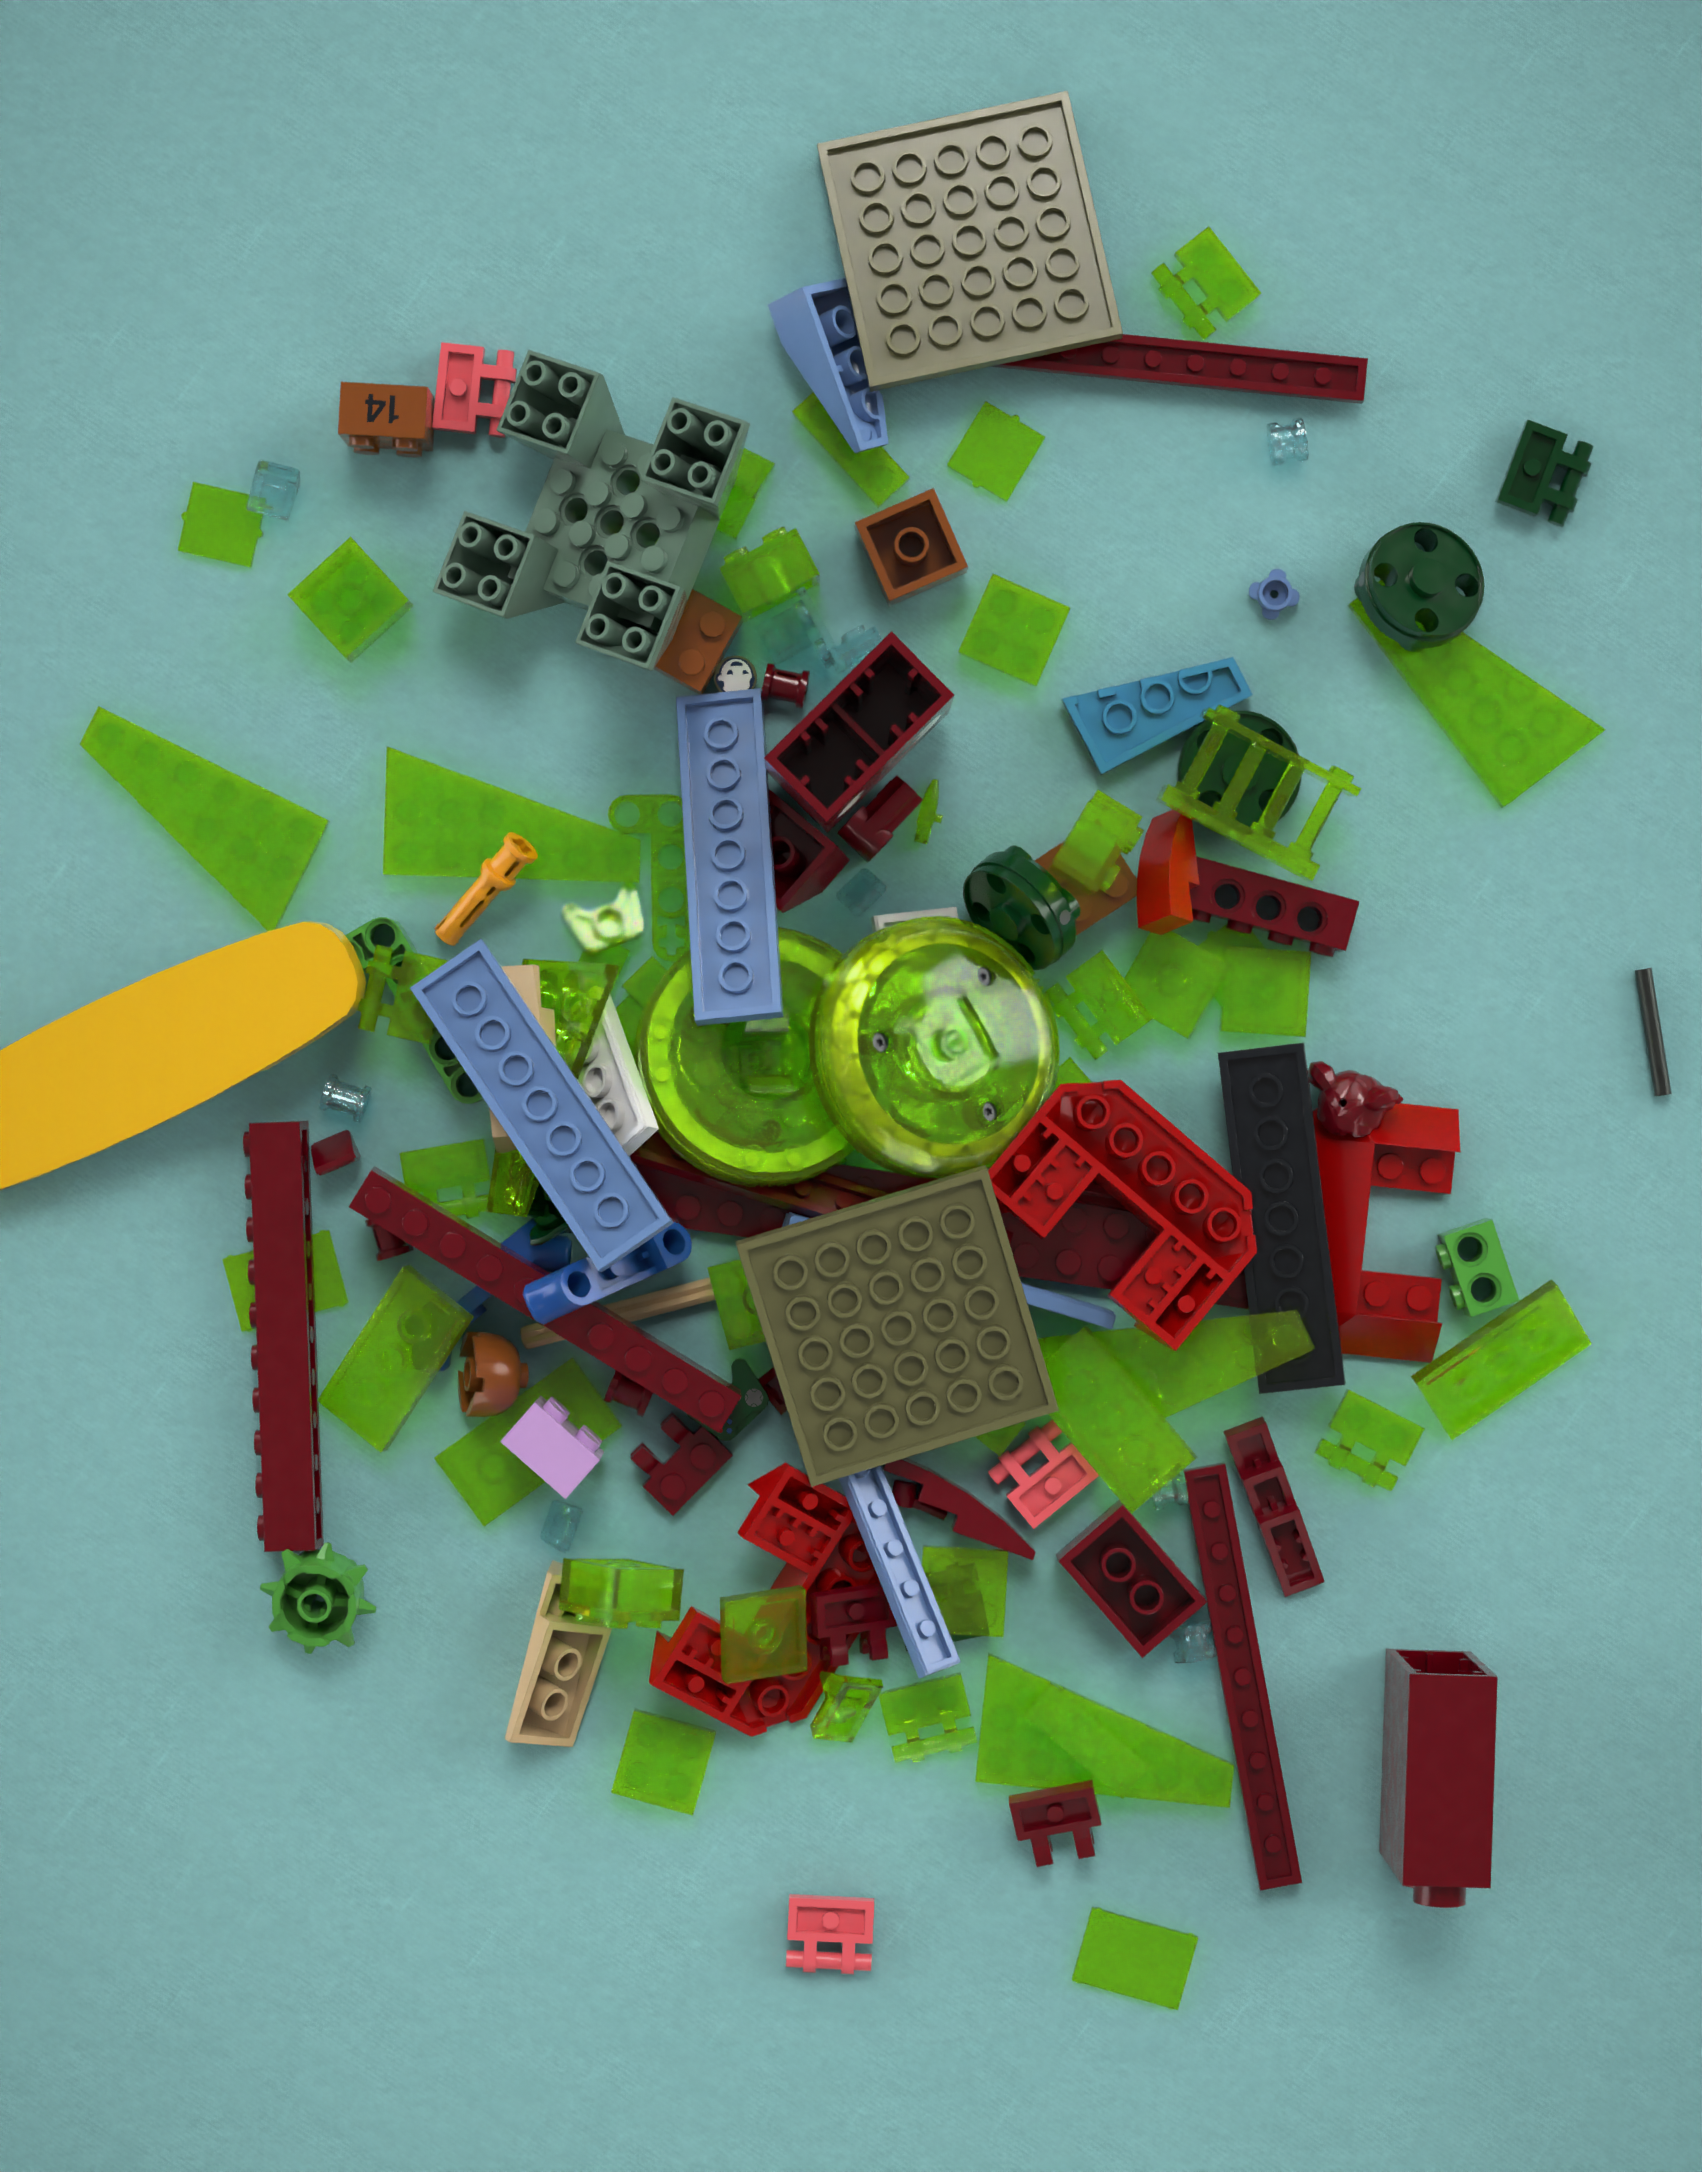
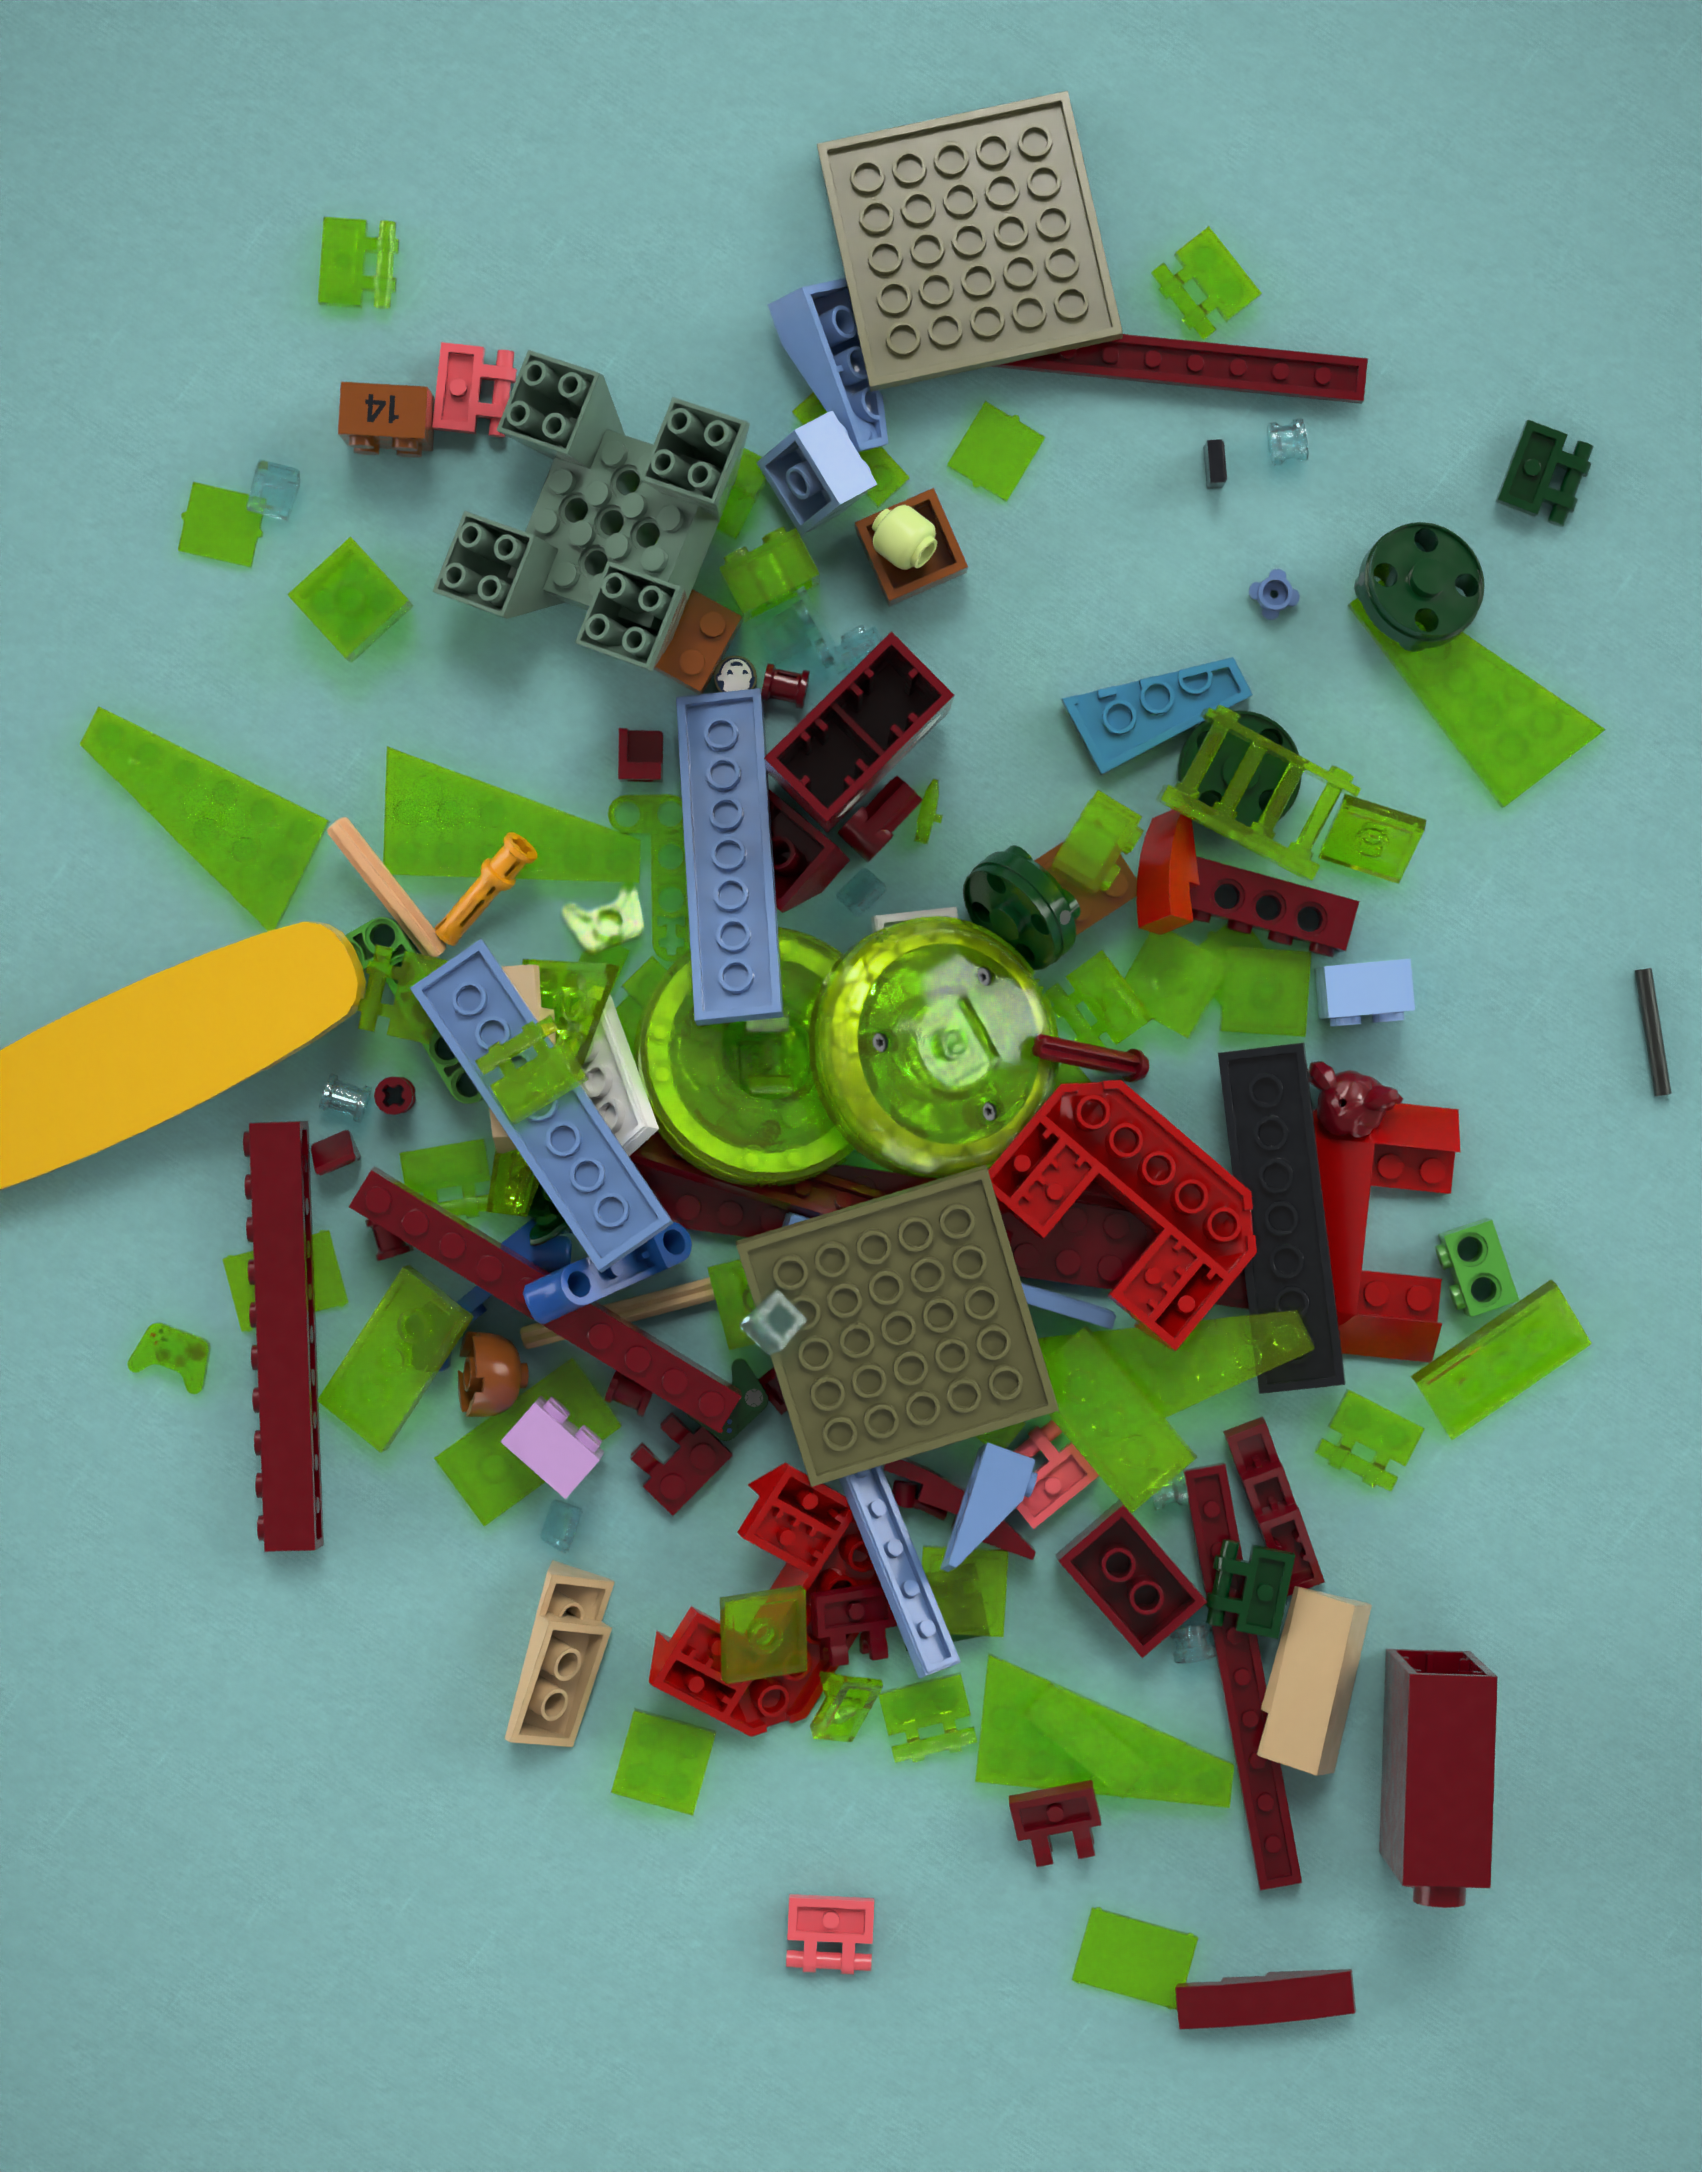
(174, 1350): none -> clear neon green piece
(296, 1593): bright green brick -> none
(344, 259): none -> clear neon green plate
(381, 1095): none -> dark red bush
(386, 887): none -> light nougat axle
(537, 1081): none -> clear neon green plate
(621, 1591): clear neon green brick -> none
(640, 756): none -> dark red panel
(773, 1323): none -> clear light blue slope
(816, 472): none -> light blue brick
(904, 537): none -> yellowish green head
(992, 1492): none -> medium blue slope
(1014, 630): clear neon green plate -> none
(1130, 1065): none -> dark red axle
(1215, 463): none -> black tile
(1263, 1590): none -> dark green plate
(1265, 1999): none -> dark red slope
(1313, 1680): none -> tan slope
(1364, 989): none -> light blue brick
(1372, 838): none -> clear neon green plate

